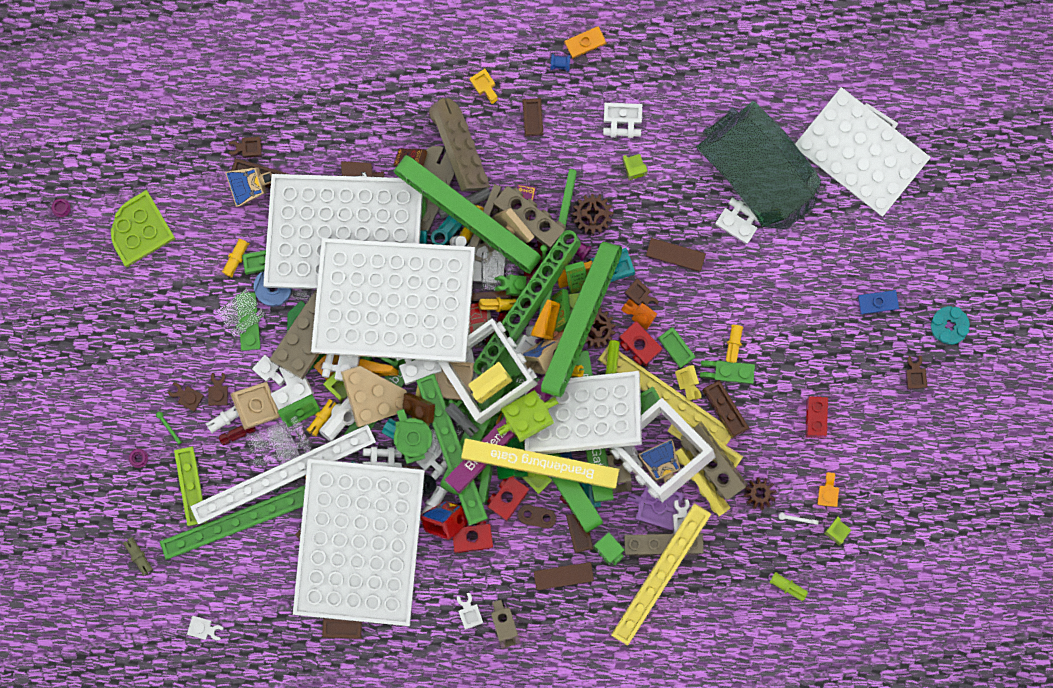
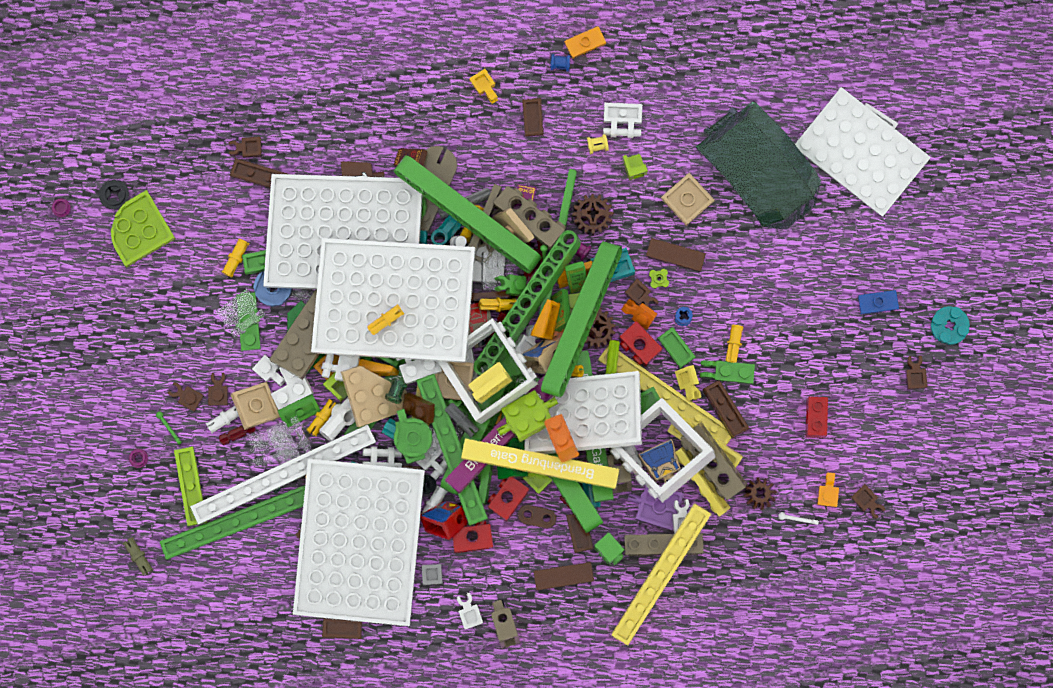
(105, 194): none -> black gear
(201, 628): white plate -> none
(247, 184): torso -> none
(385, 320): none -> yellow axle
(396, 391): none -> clear green bush
(432, 574): none -> light grey plate
(459, 145): dark tan plate -> none
(561, 438): none -> orange brick
(592, 148): none -> light yellow bush
(659, 283): none -> lime plate
(684, 322): none -> blue bush
(687, 199): none -> tan plate
(734, 224): white plate -> none
(788, 586): lime axle -> none
(837, 531): lime panel -> none
(866, 499): none -> reddish brown plate

